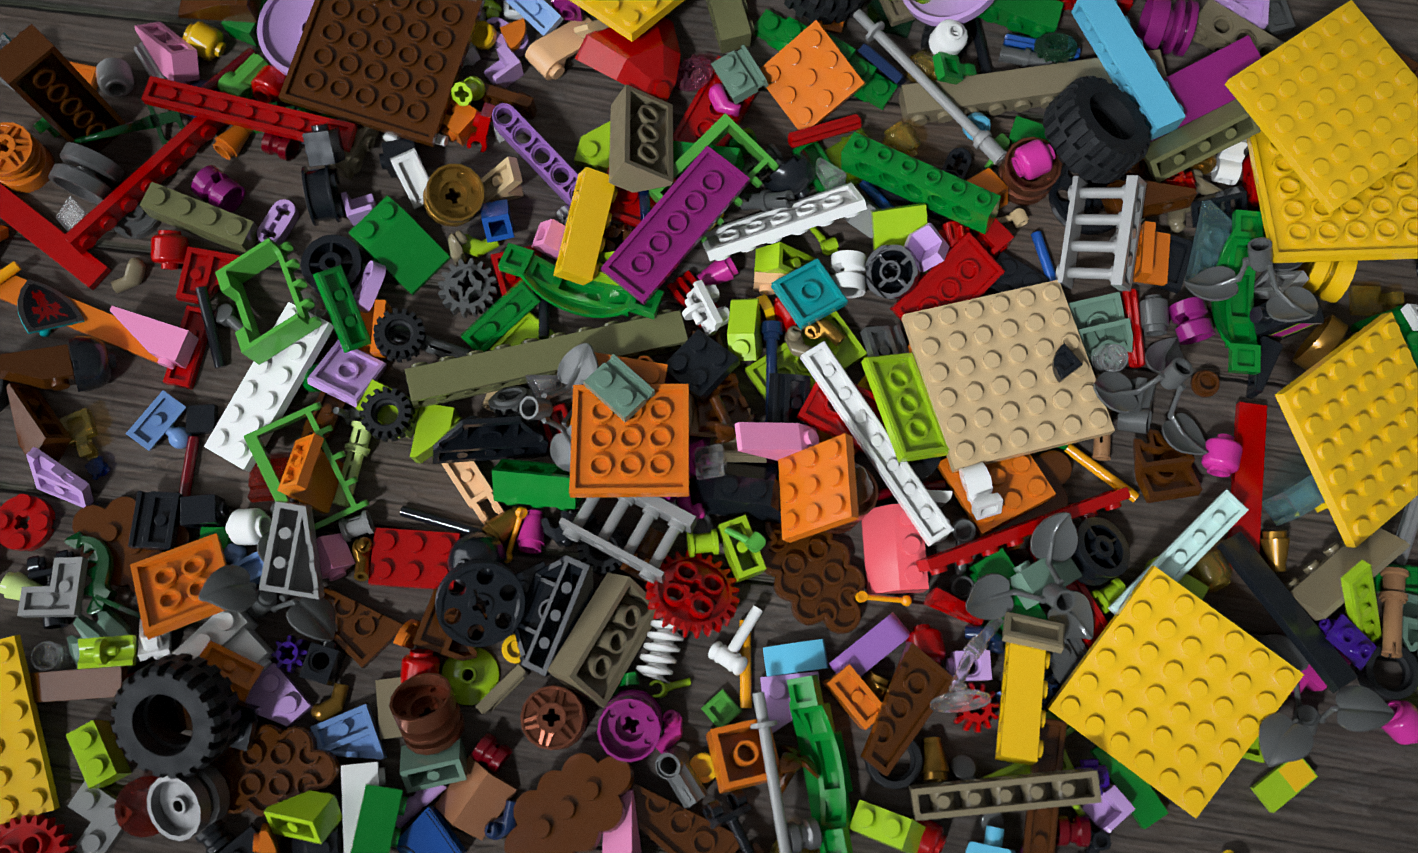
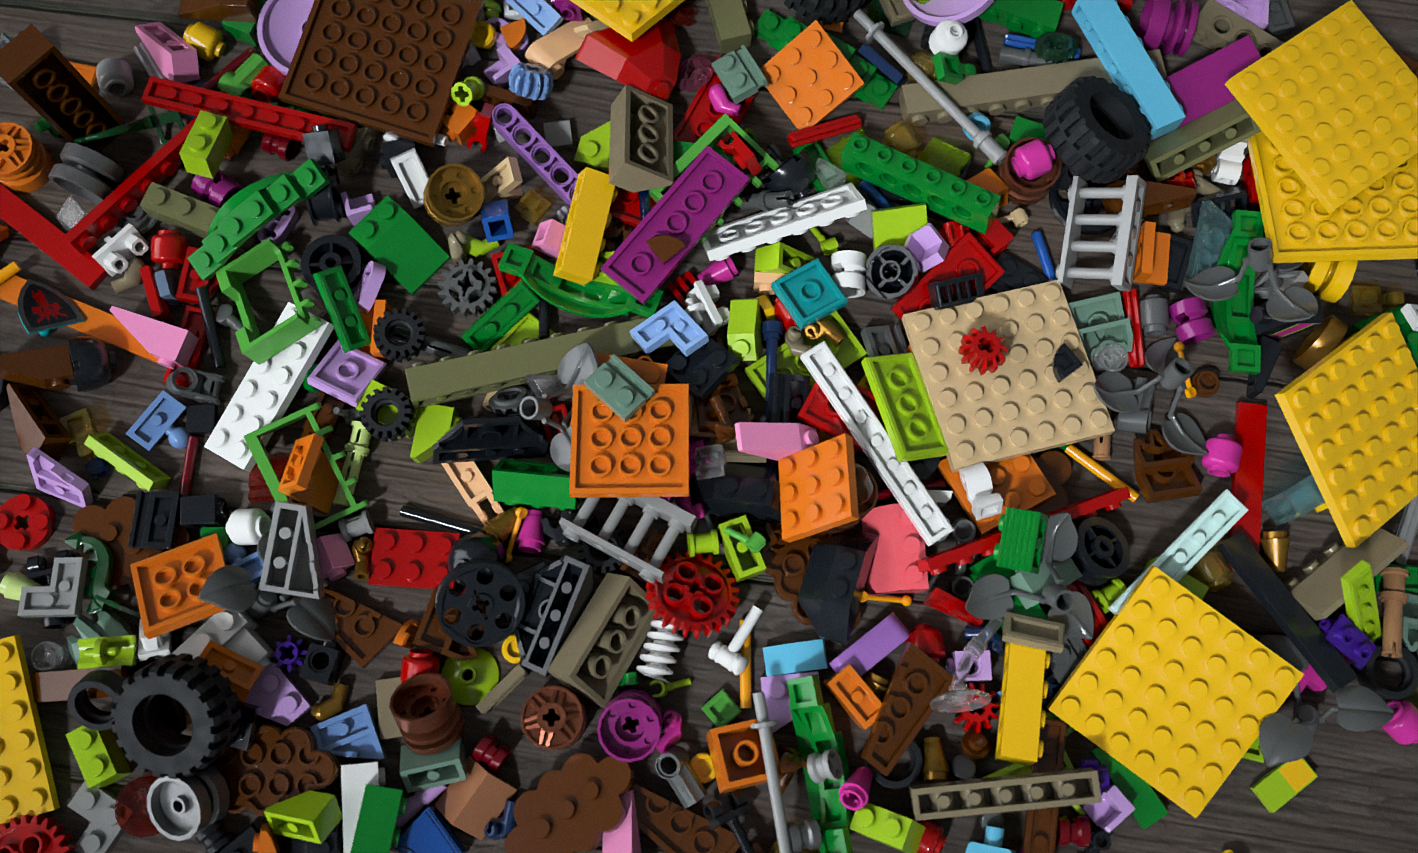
(81, 706): none -> black tyre
(120, 249): none -> white hips
(127, 461): none -> lime plate
(159, 308): none -> red tile
(166, 287): none -> sand blue tile
(201, 387): none -> dark grey piece
(206, 144): none -> lime brick
(252, 210): none -> green piece
(531, 81): none -> medium blue gear
(533, 207): none -> clear yellow tile
(558, 134): none -> light grey tile
(665, 247): none -> reddish brown tile
(669, 324): none -> light blue plate
(681, 15): none -> clear red plate
(743, 155): none -> red plate
(824, 766): none -> light grey wheel
(836, 582): none -> black wedge
(856, 790): none -> dark pink cone
(936, 296): none -> black slope
(944, 156): none -> clear neon green piece
(975, 746): none -> reddish brown plate
(983, 350): none -> red gear
(1020, 540): none -> green brick
(1190, 391): none -> light orange hinge

